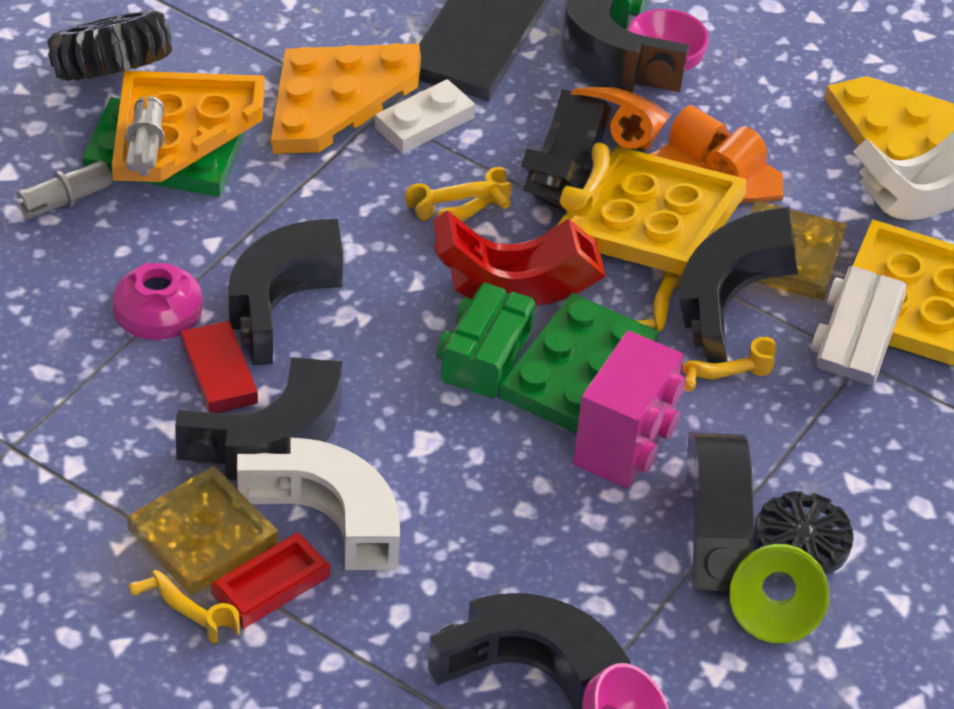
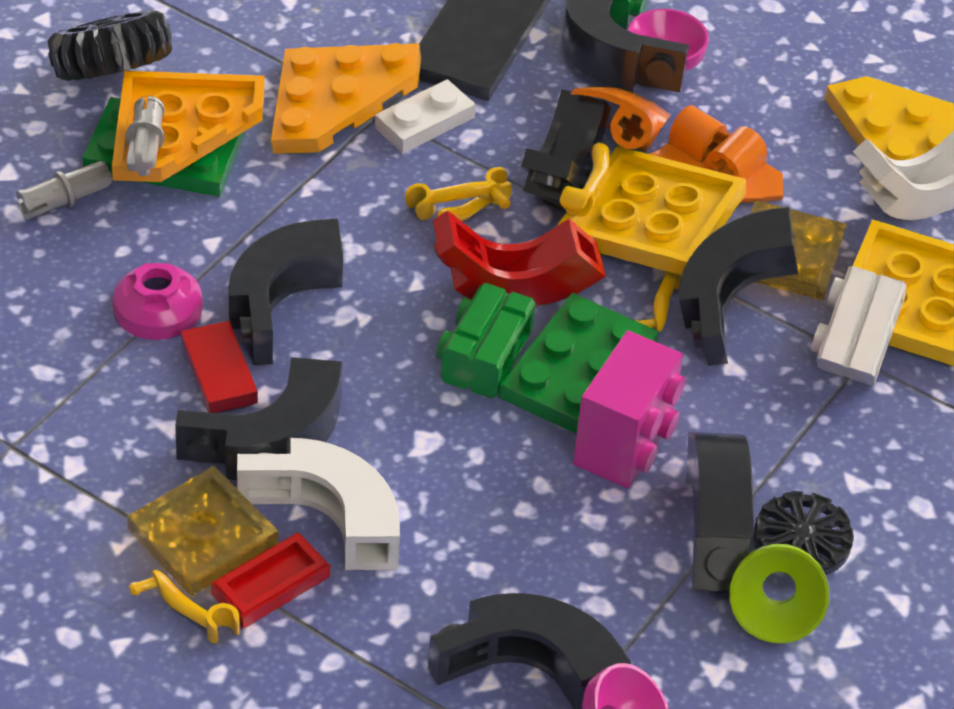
(759, 362): yellow piece -> none

